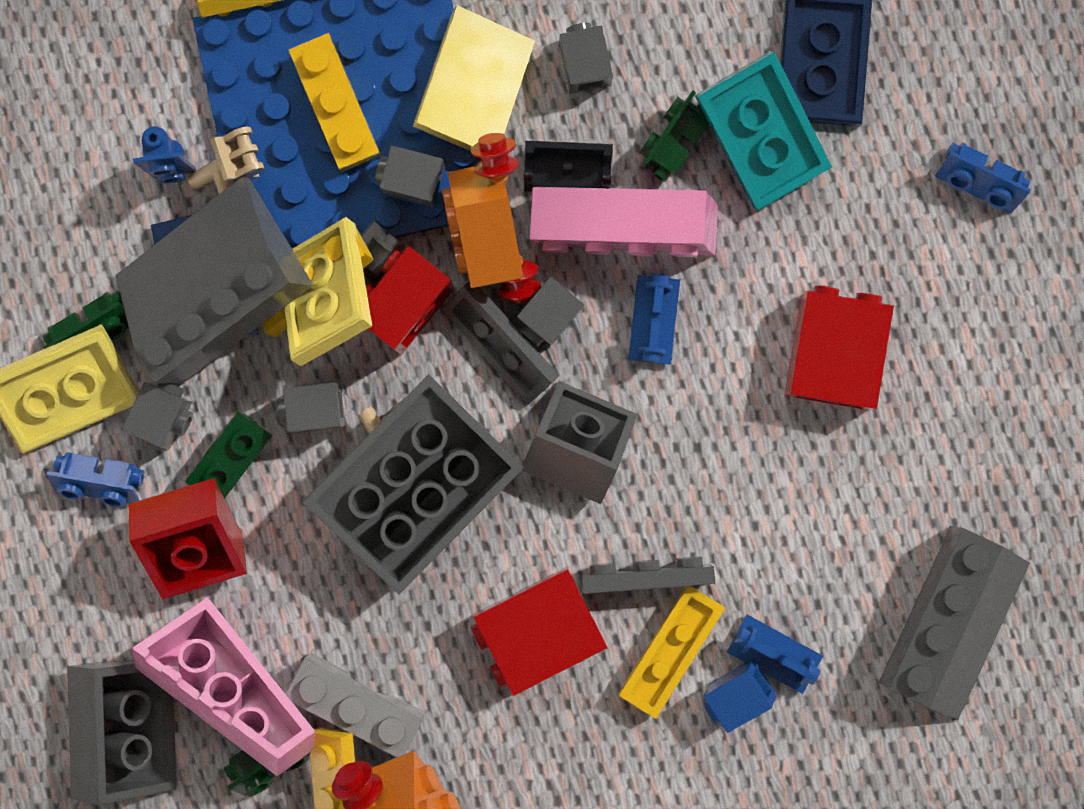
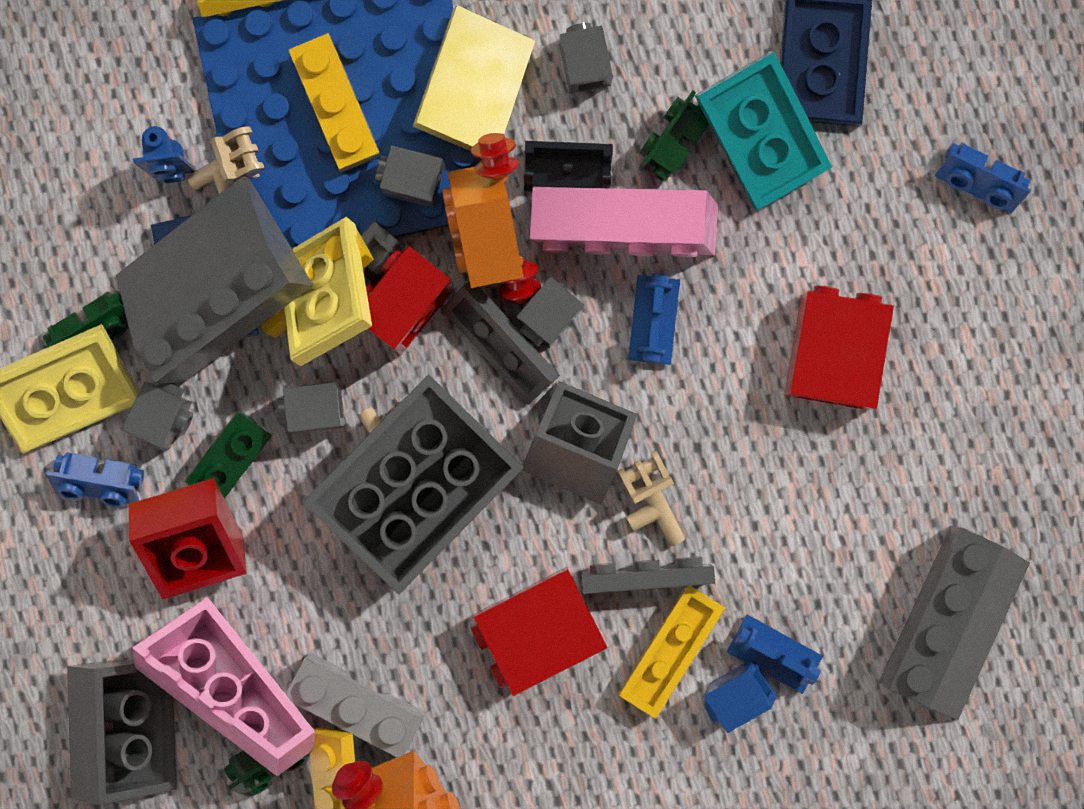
(650, 490): none -> tan arm

